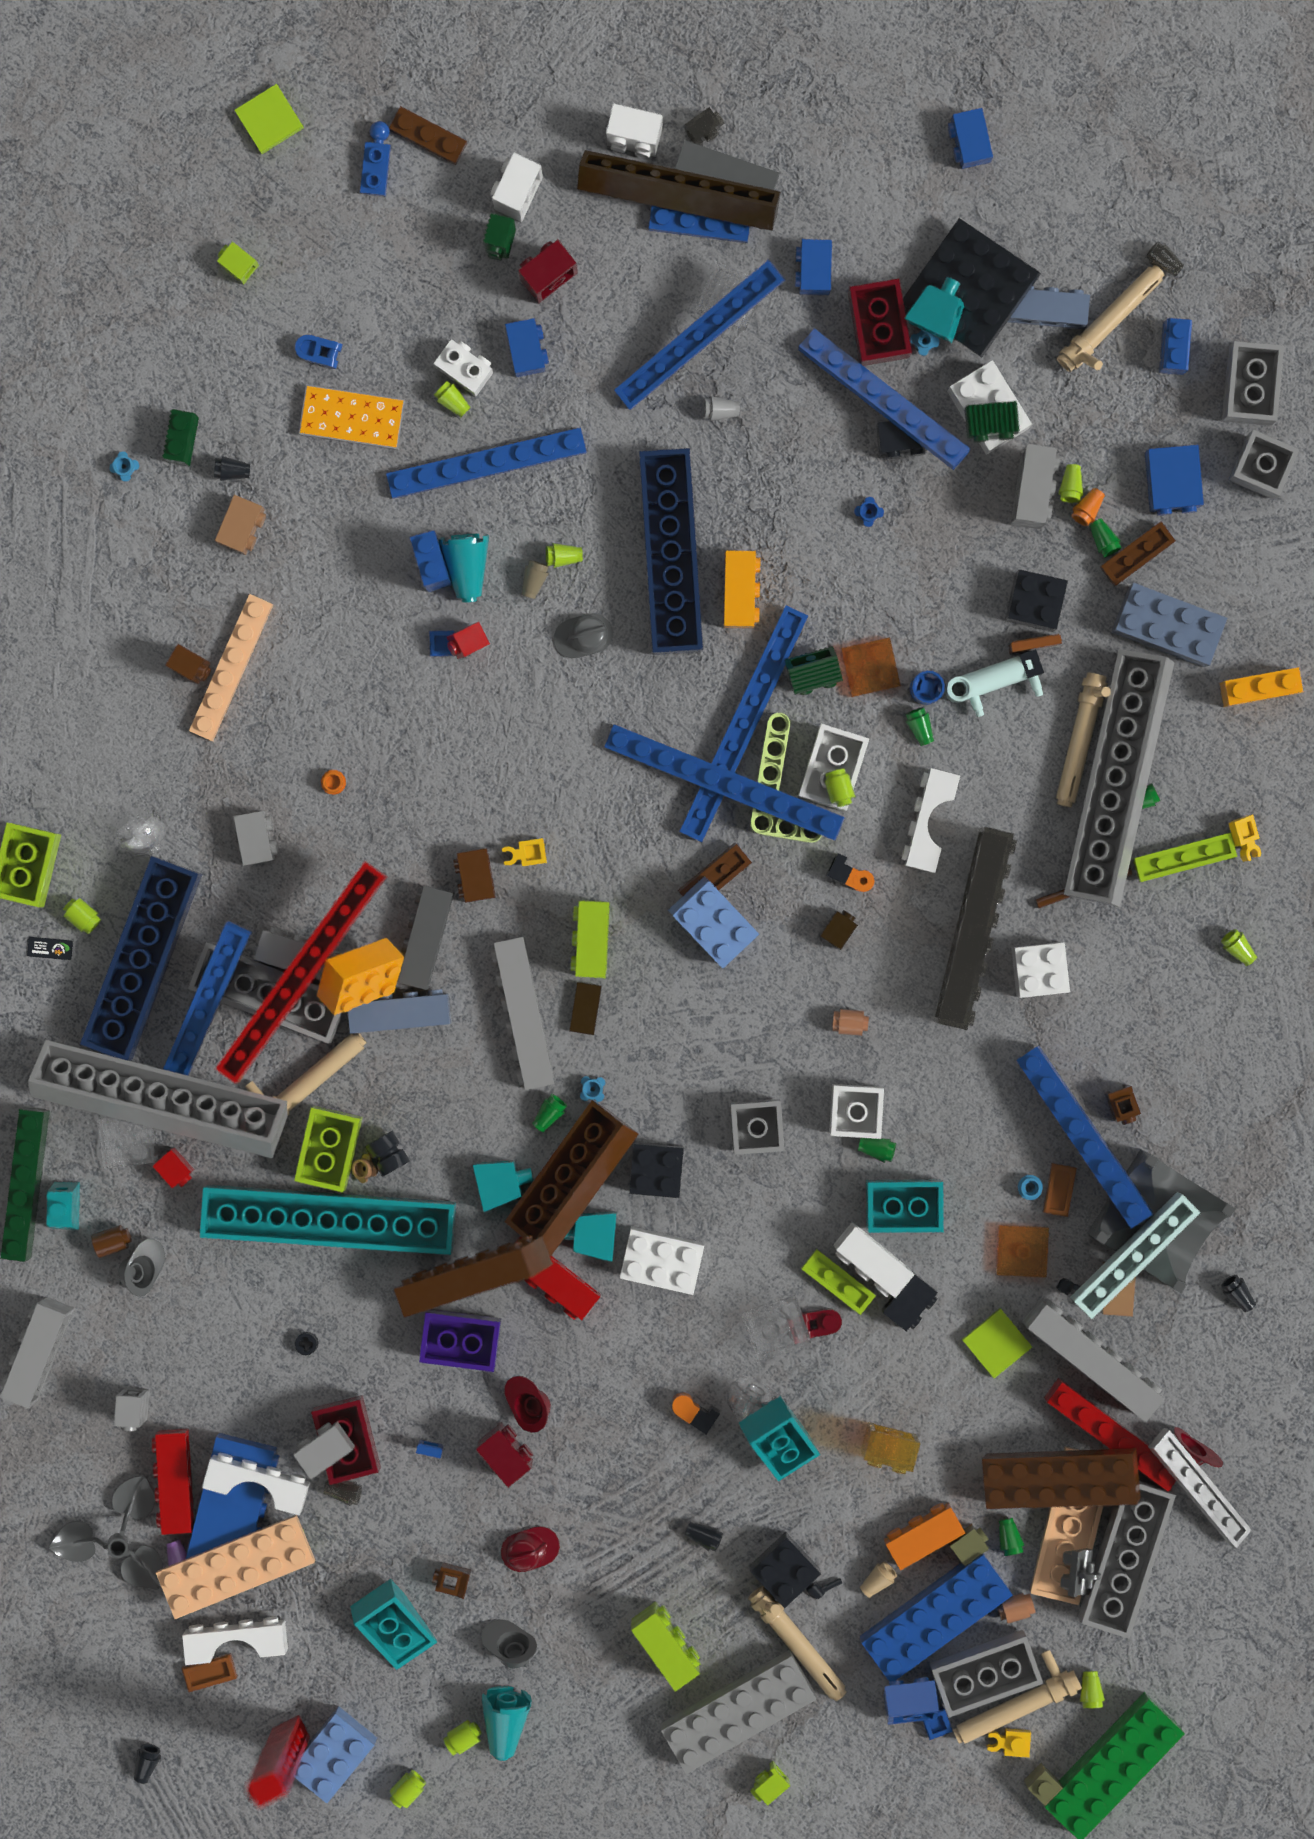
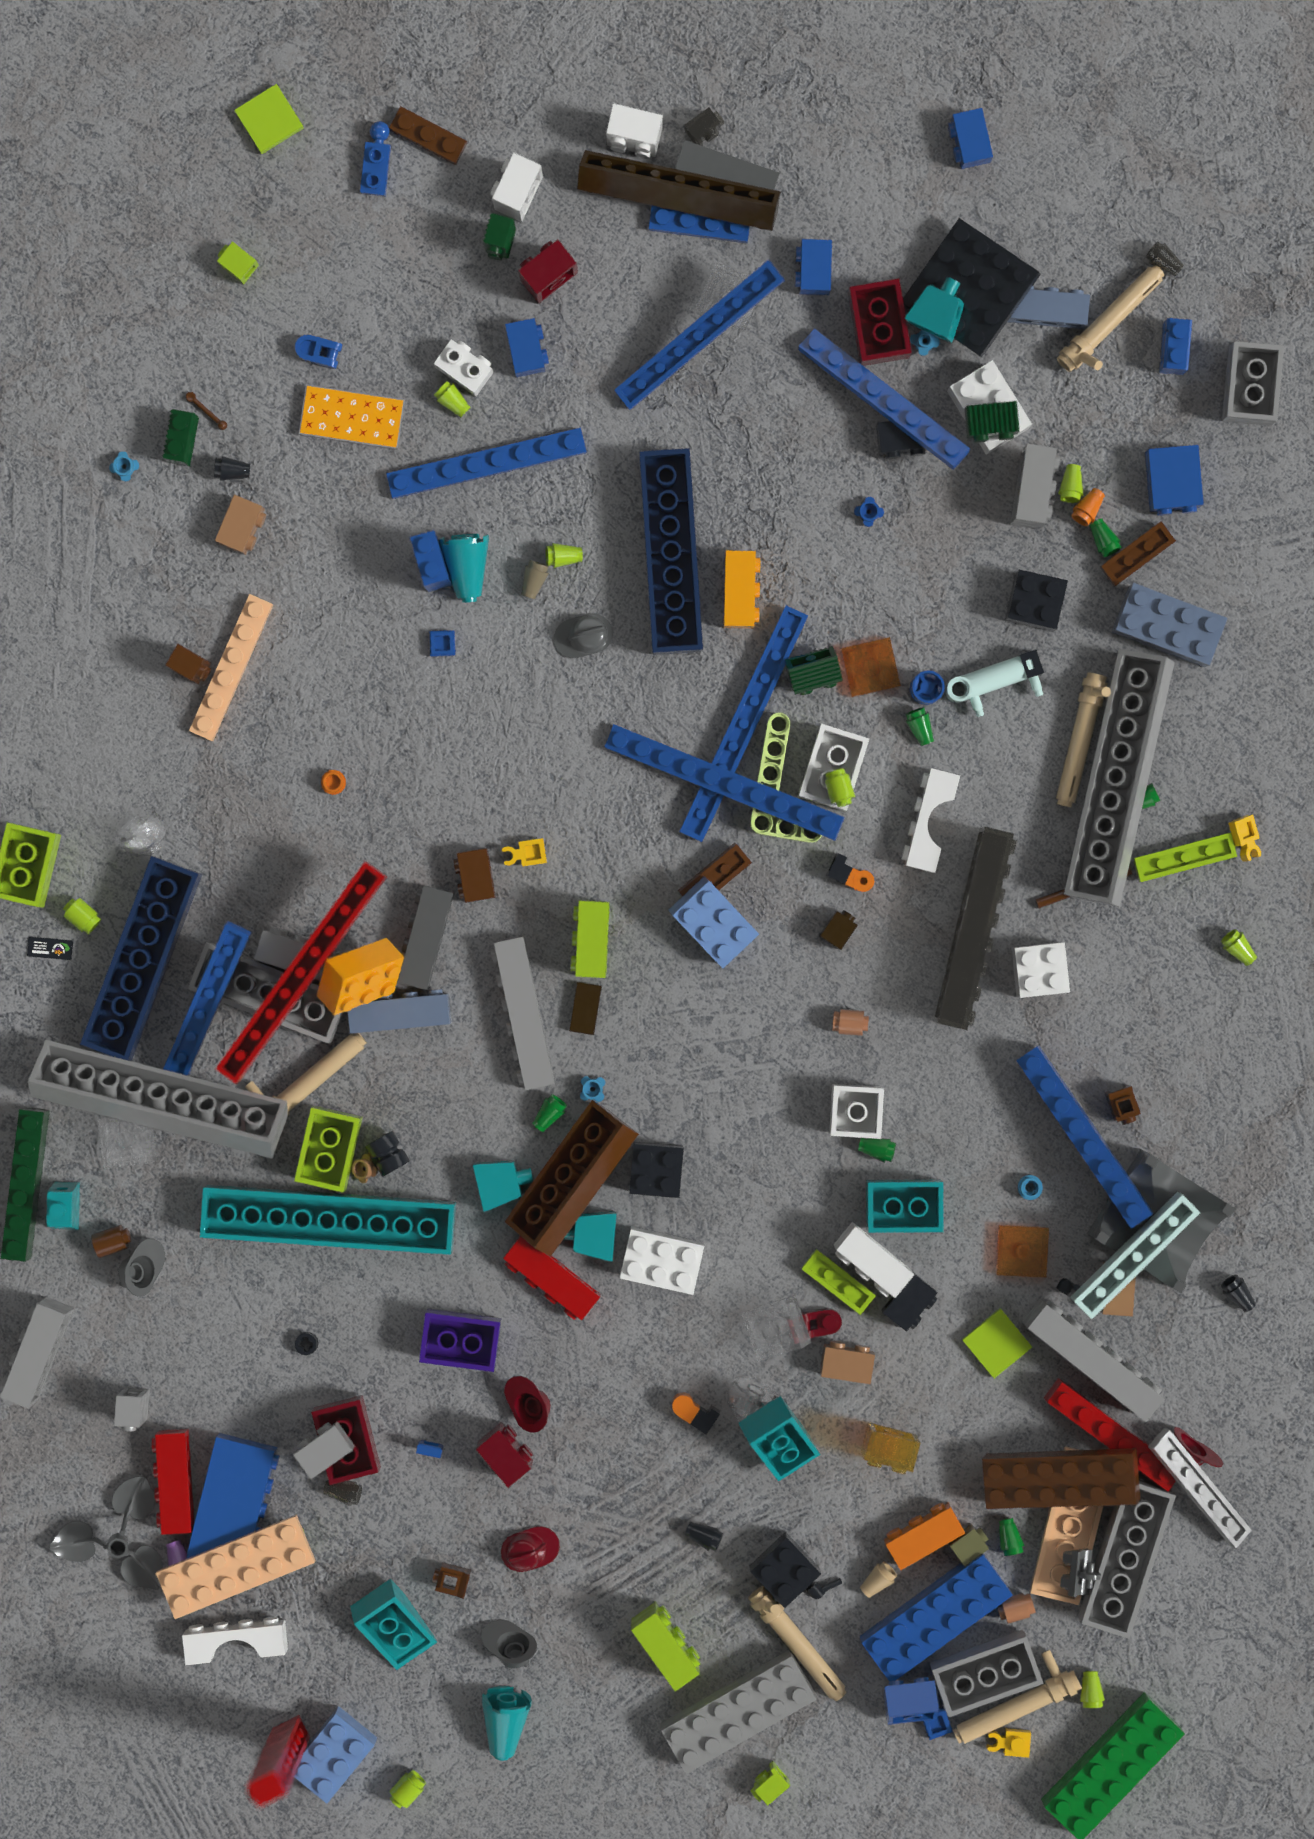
(146, 1761): black cone -> none
(174, 1168): red brick -> none
(191, 397): none -> reddish brown hinge
(204, 1675): dark orange tile -> none
(255, 838): light grey brick -> none
(287, 1491): white arch -> none
(462, 1737): lime brick -> none
(467, 640): red brick -> none
(472, 1275): reddish brown brick -> none
(718, 408): light grey cone -> none
(757, 1126): light grey brick -> none
(847, 1363): none -> medium nougat brick
(1035, 643): dark orange tile -> none
(1043, 1784): olive brick -> none
(1059, 1189): dark orange tile -> none
(1261, 687): light orange brick -> none
(1263, 464): light grey brick -> none

